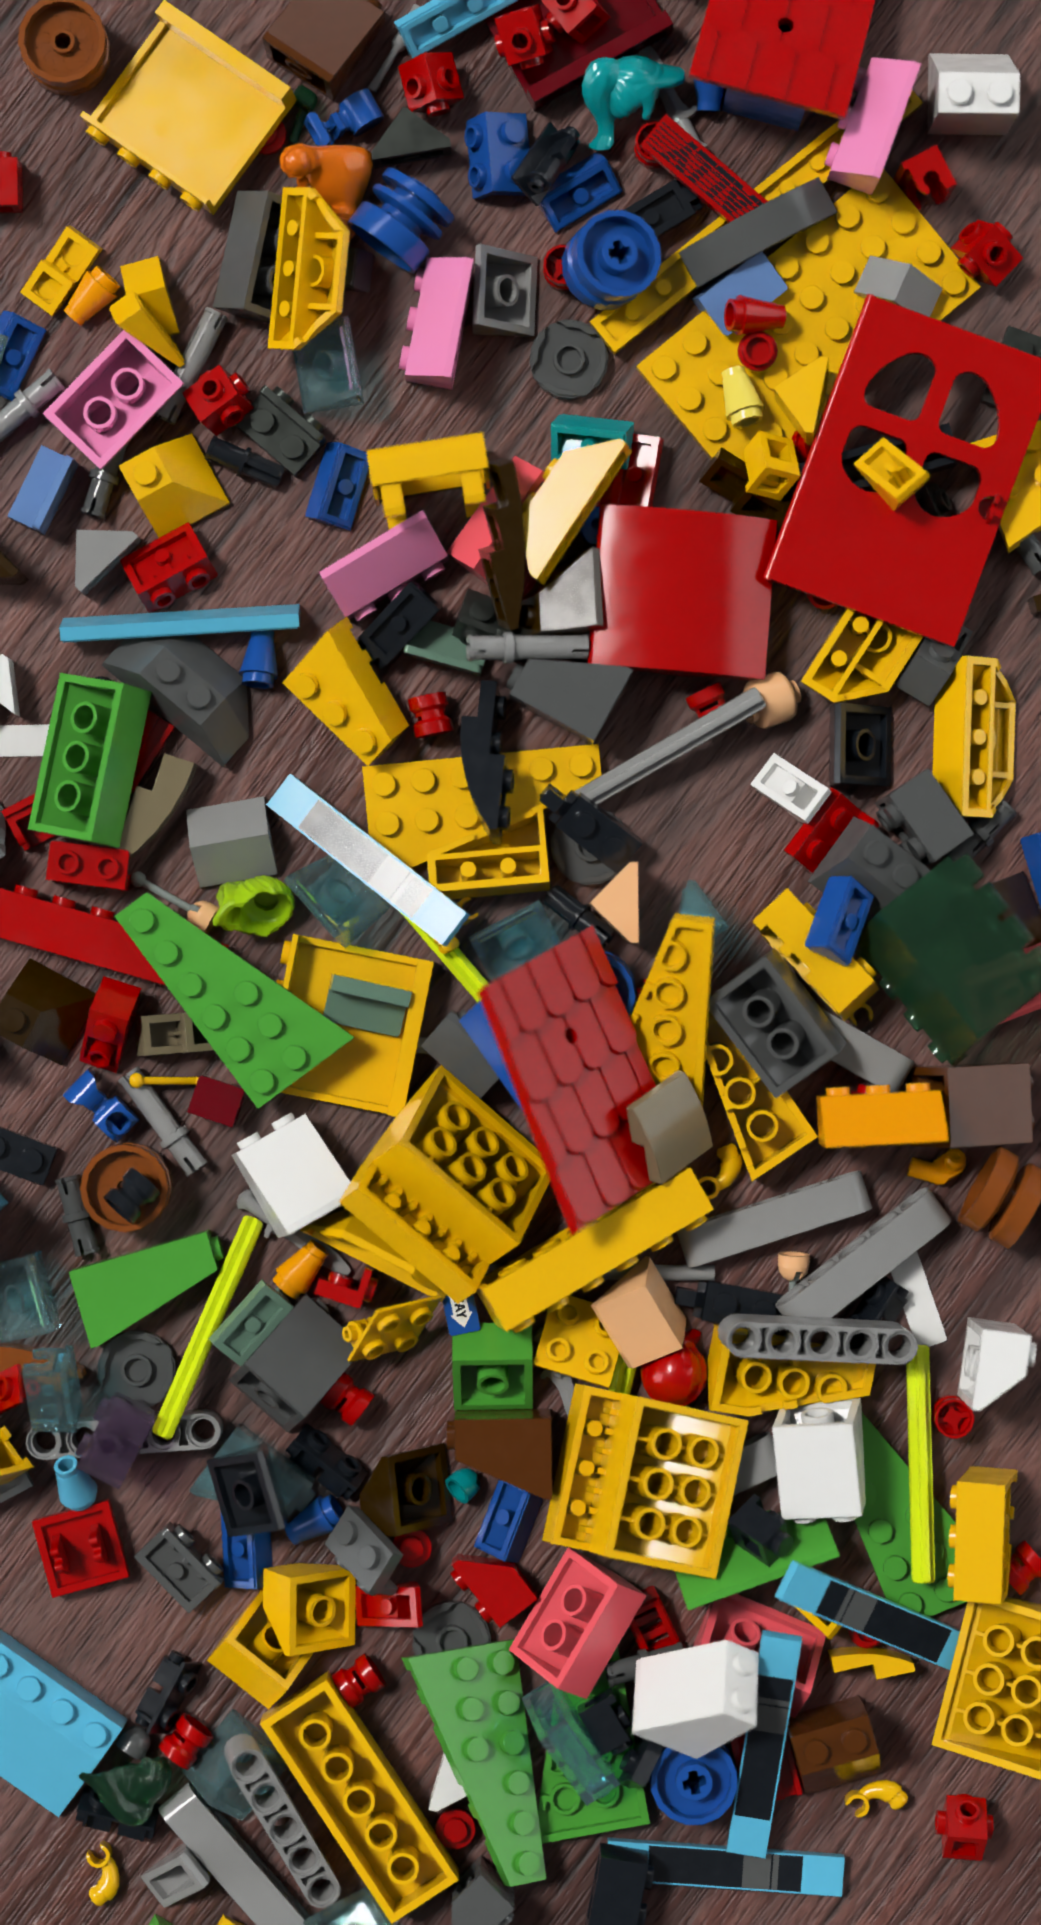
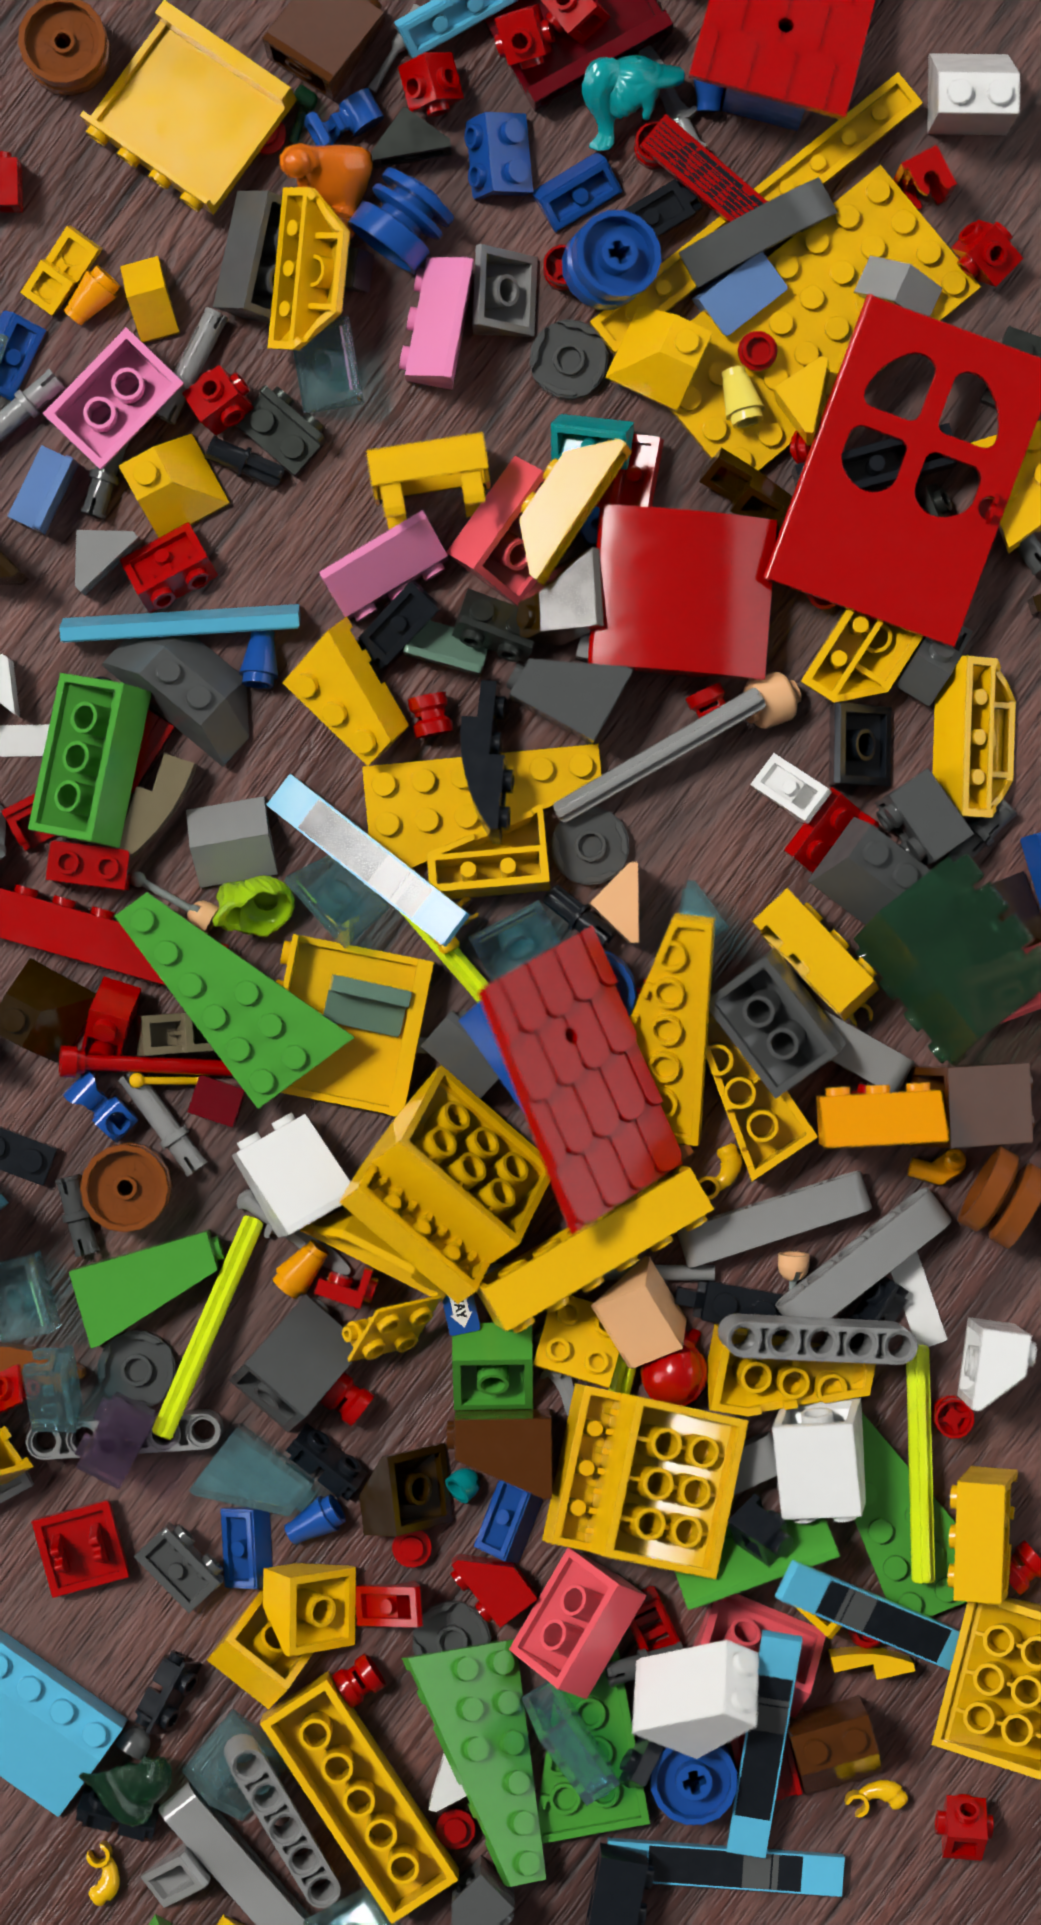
(75, 1487): medium azure cone -> none
(76, 1062): none -> red piece
(134, 1191): black wheel -> none
(137, 320): yellow slope -> none
(186, 1741): red wheel -> none
(248, 1491): black slope -> none
(251, 1322): sand green panel -> none
(338, 485): blue slope -> none
(364, 1552): dark grey bracket -> none
(505, 559): dark brown slope -> none
(520, 647): light grey pin -> none
(545, 161): black hinge -> none
(591, 827): black hinge -> none
(606, 1723): black brick -> none
(659, 356): none -> yellow slope
(669, 1127): dark tan slope -> none
(753, 315): red cone -> none
(770, 465): yellow brick -> none
(839, 919): blue slope -> none
(871, 123): bright pink slope -> none
(891, 473): yellow slope -> none

